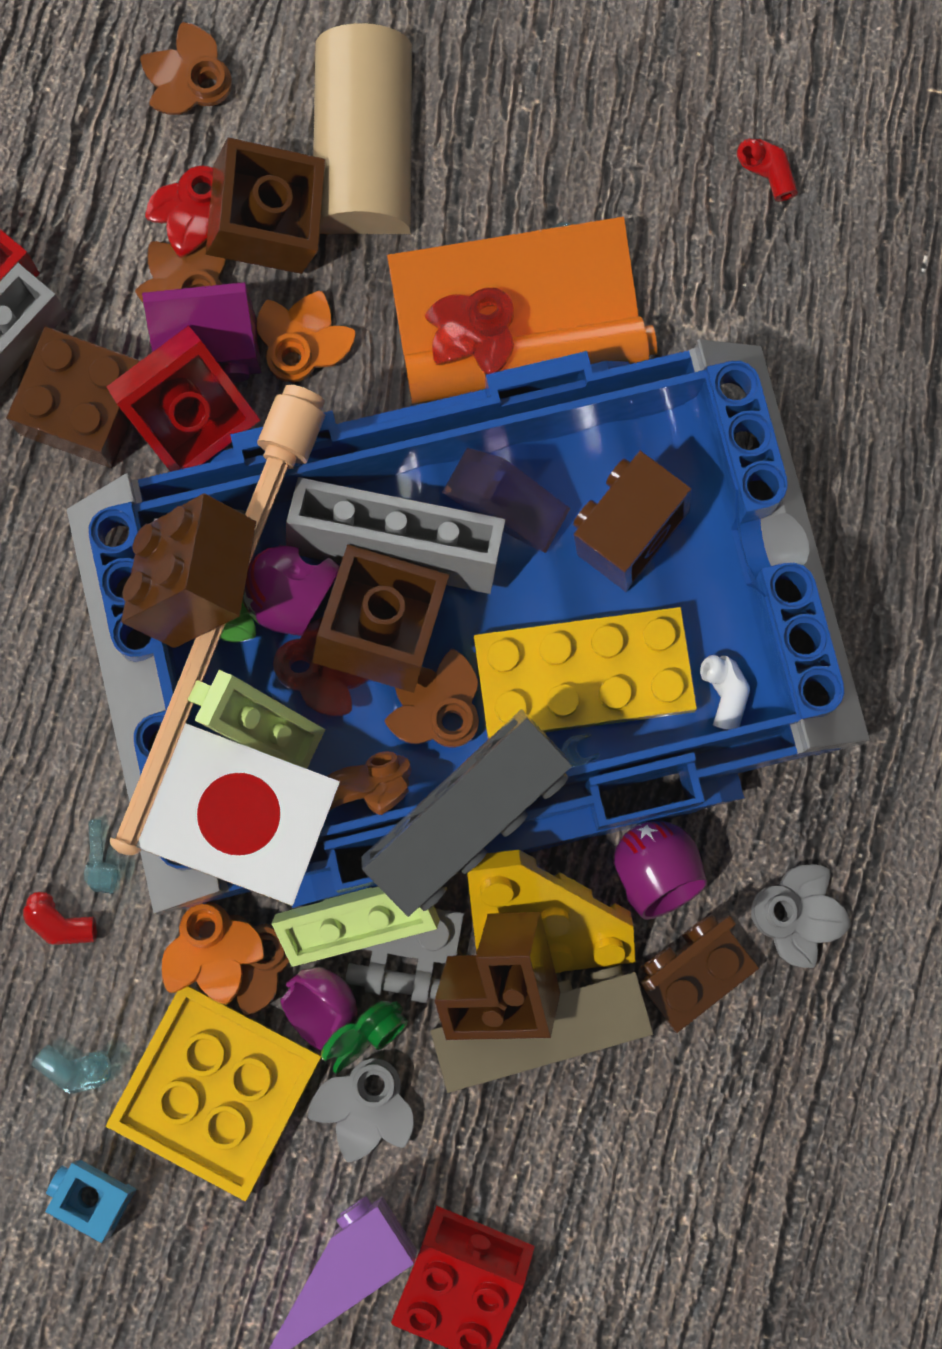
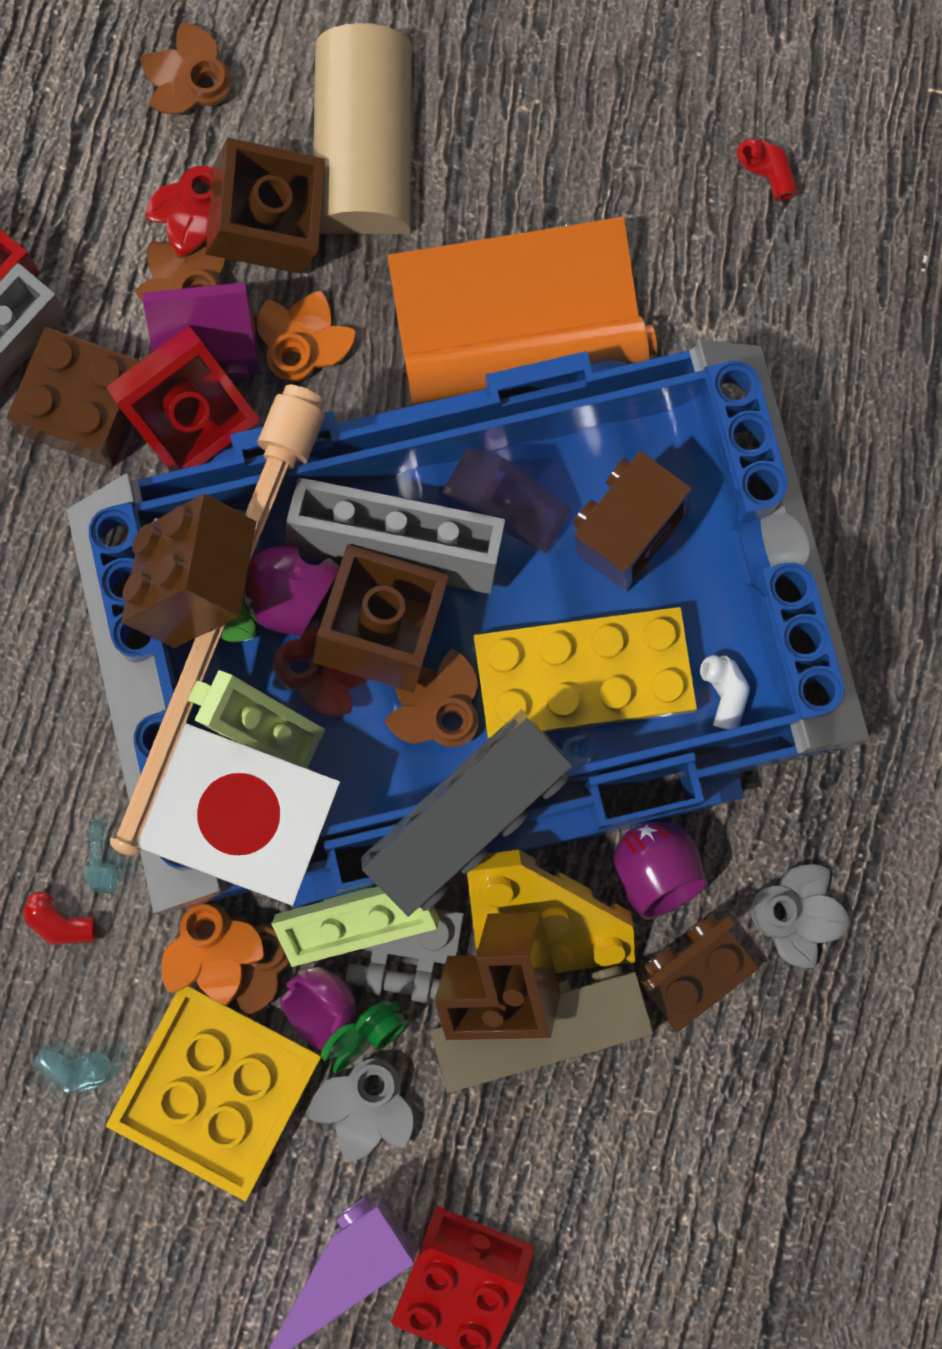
(67, 1203): dark azure brick -> none
(379, 781): dark orange plate -> none
(468, 332): clear red plate -> none

